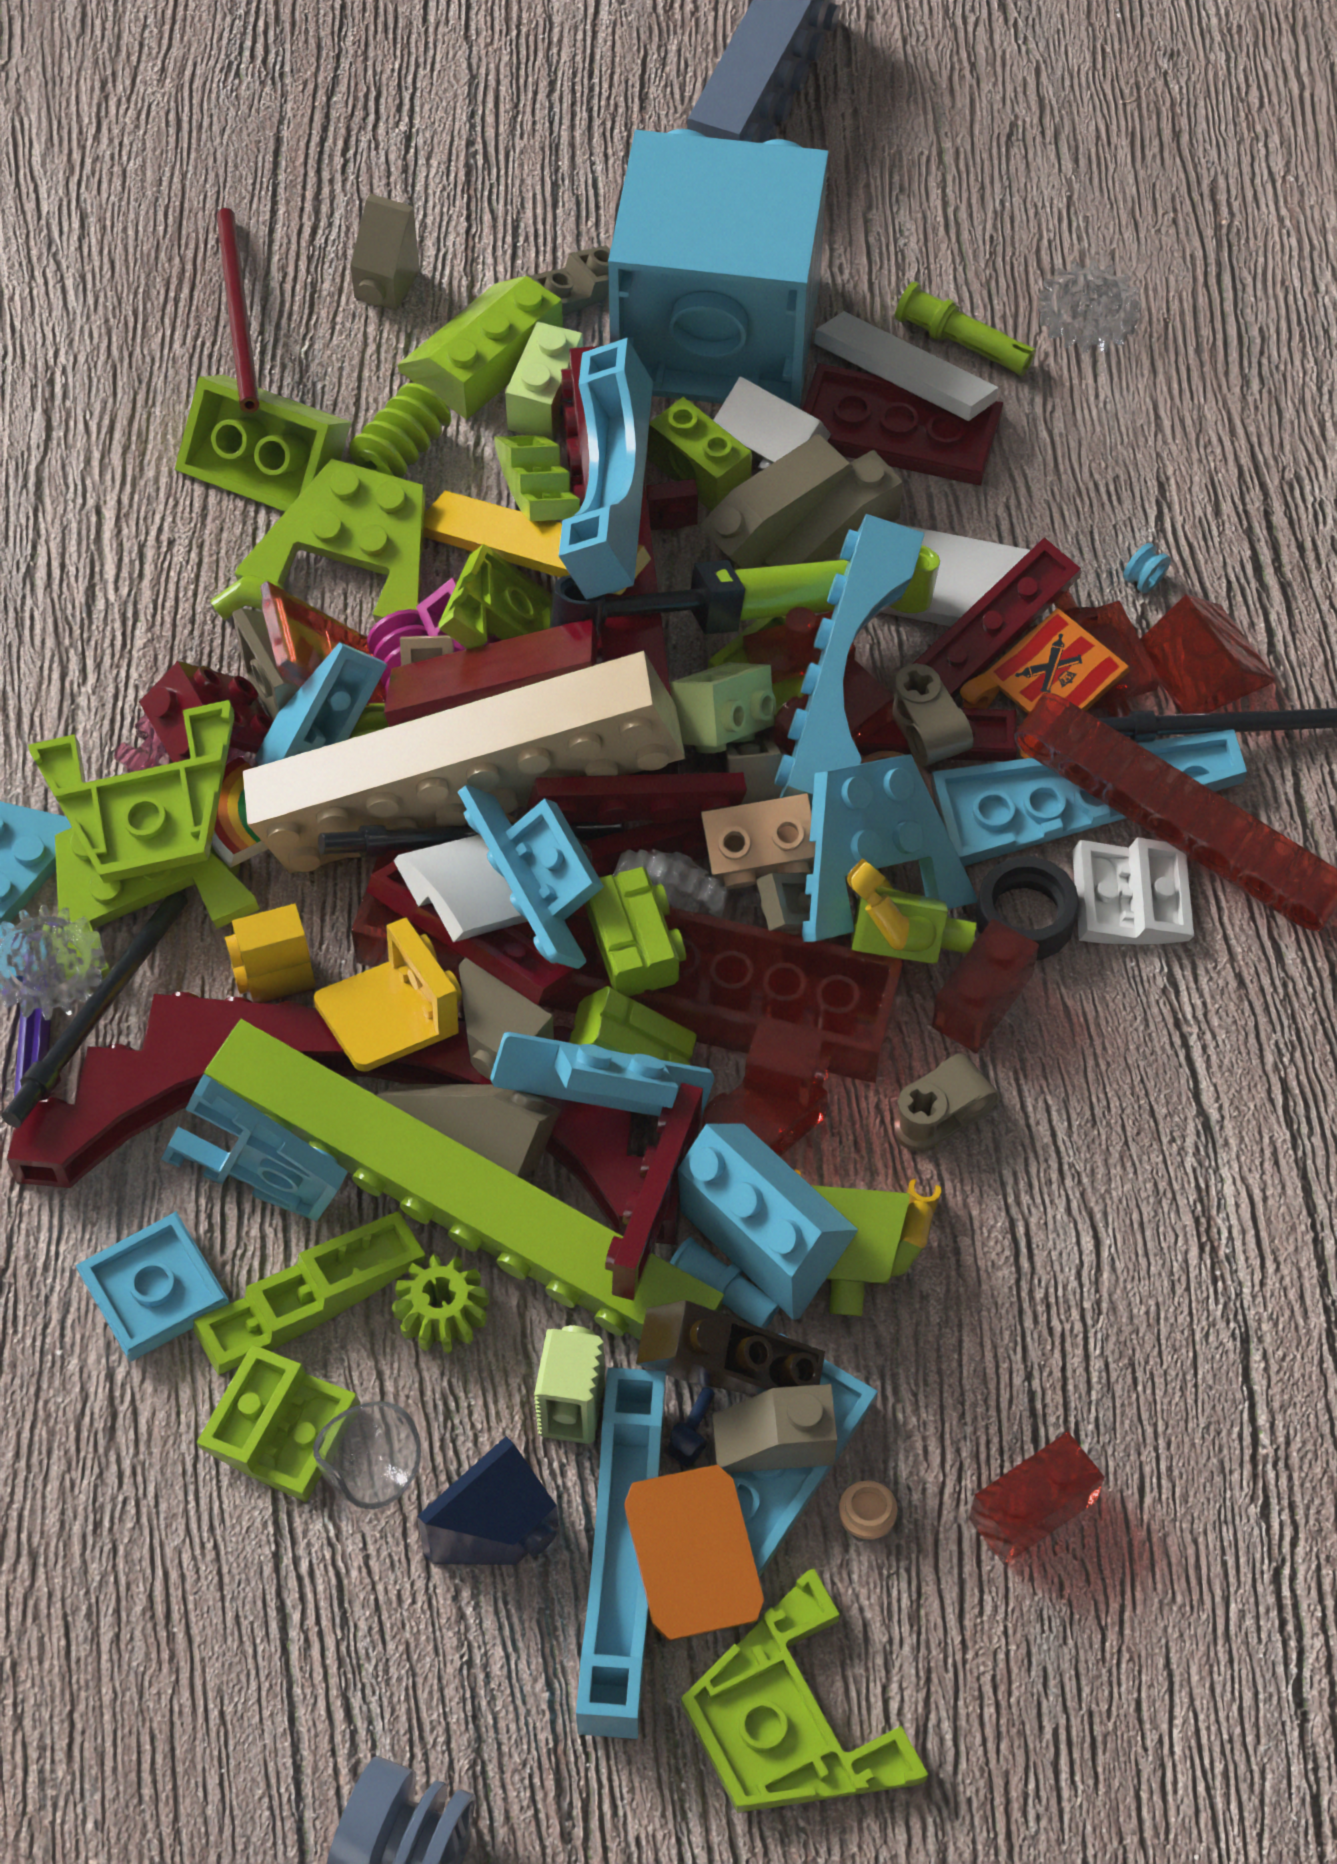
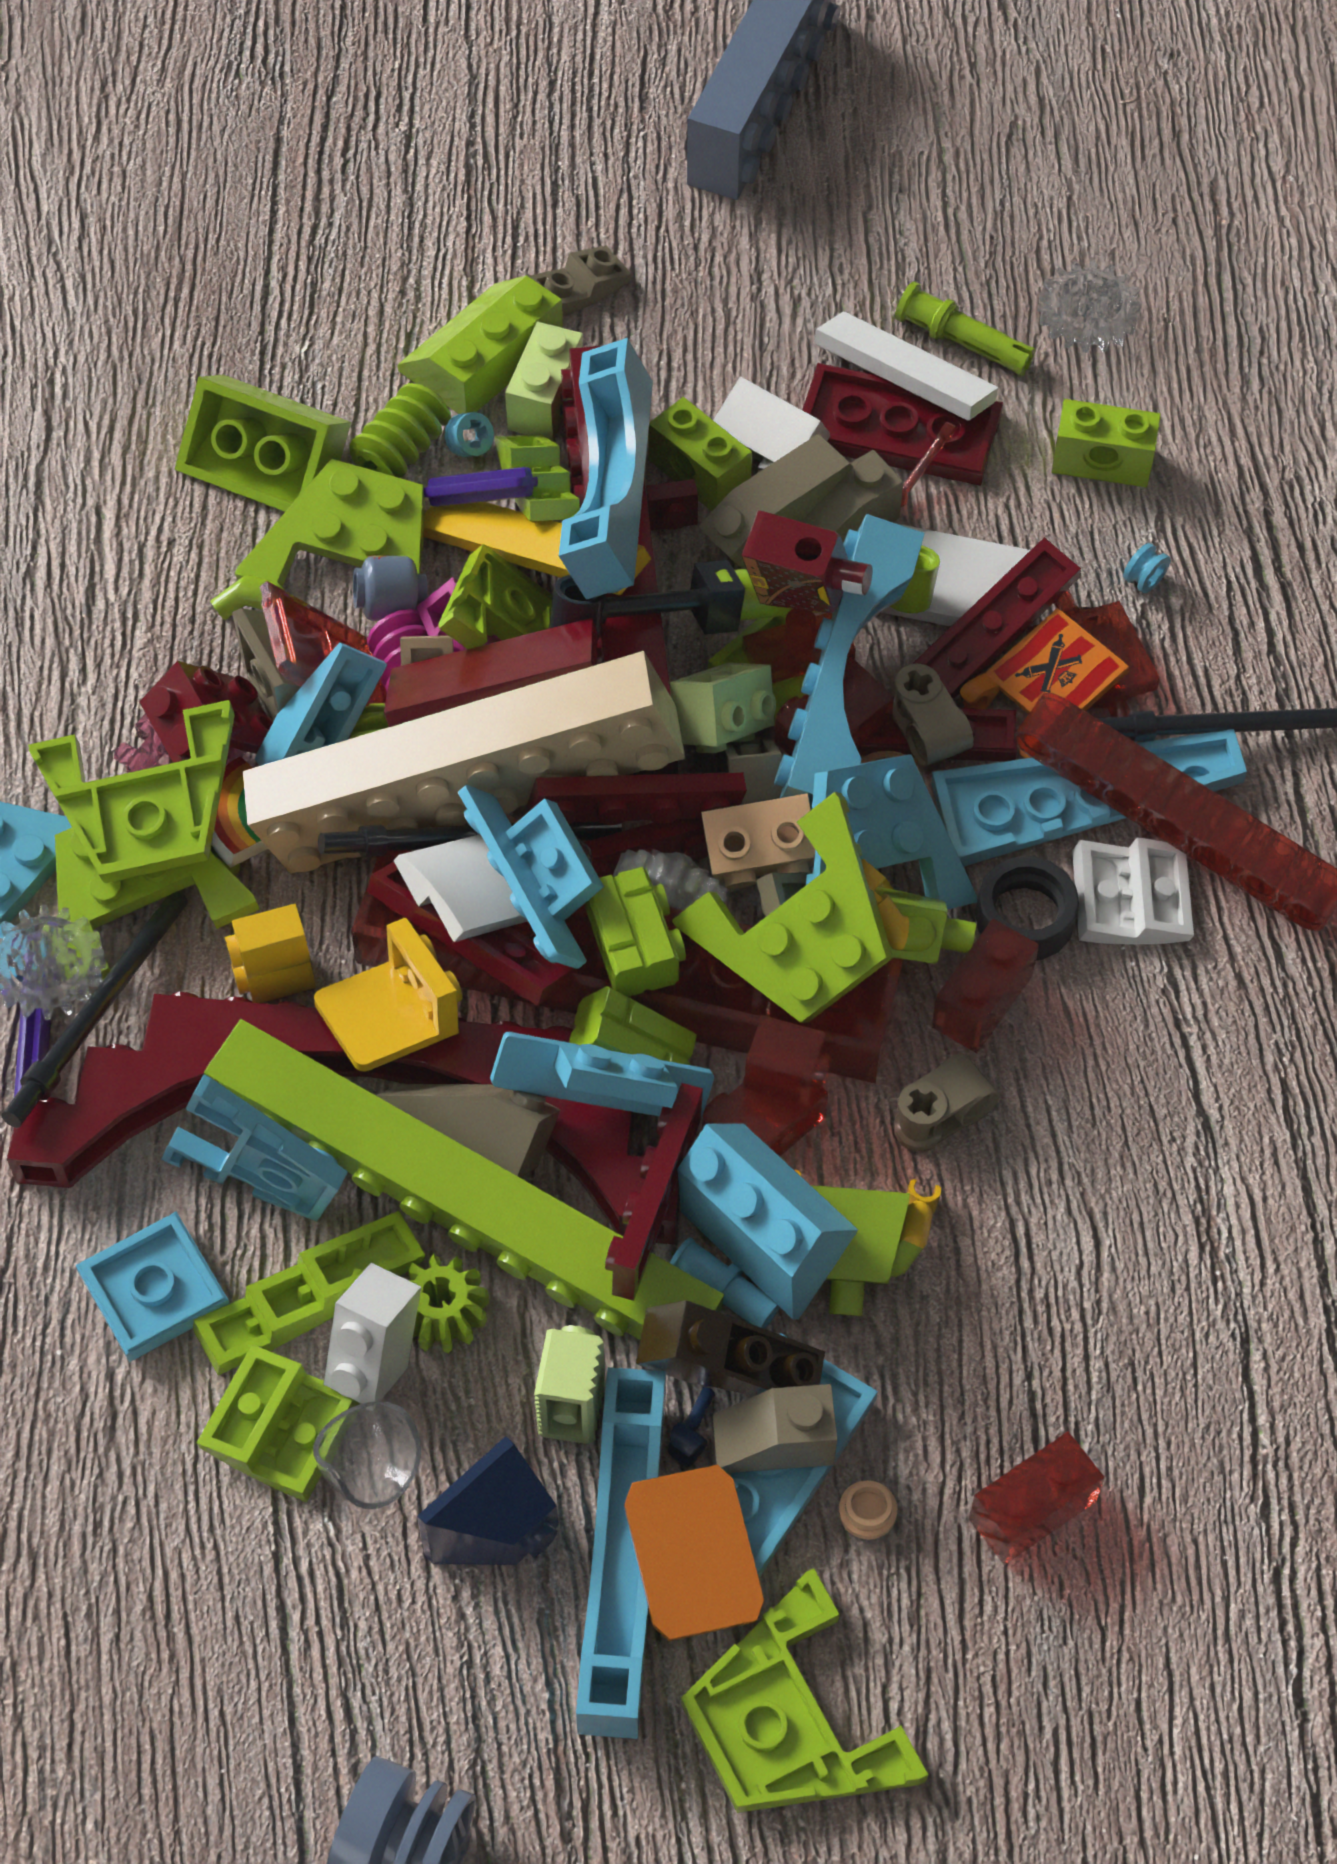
(237, 311): dark red piece -> none
(371, 1335): none -> white brick
(385, 253): dark tan slope -> none
(387, 586): none -> sand blue head
(464, 421): none -> medium azure bush
(480, 487): none -> dark purple axle
(493, 1010): dark tan slope -> none
(718, 262): medium azure piece -> none
(801, 565): none -> dark red torso
(817, 939): none -> lime wing
(943, 437): none -> clear red hinge
(1106, 443): none -> lime brick
(1203, 657): clear red slope -> none

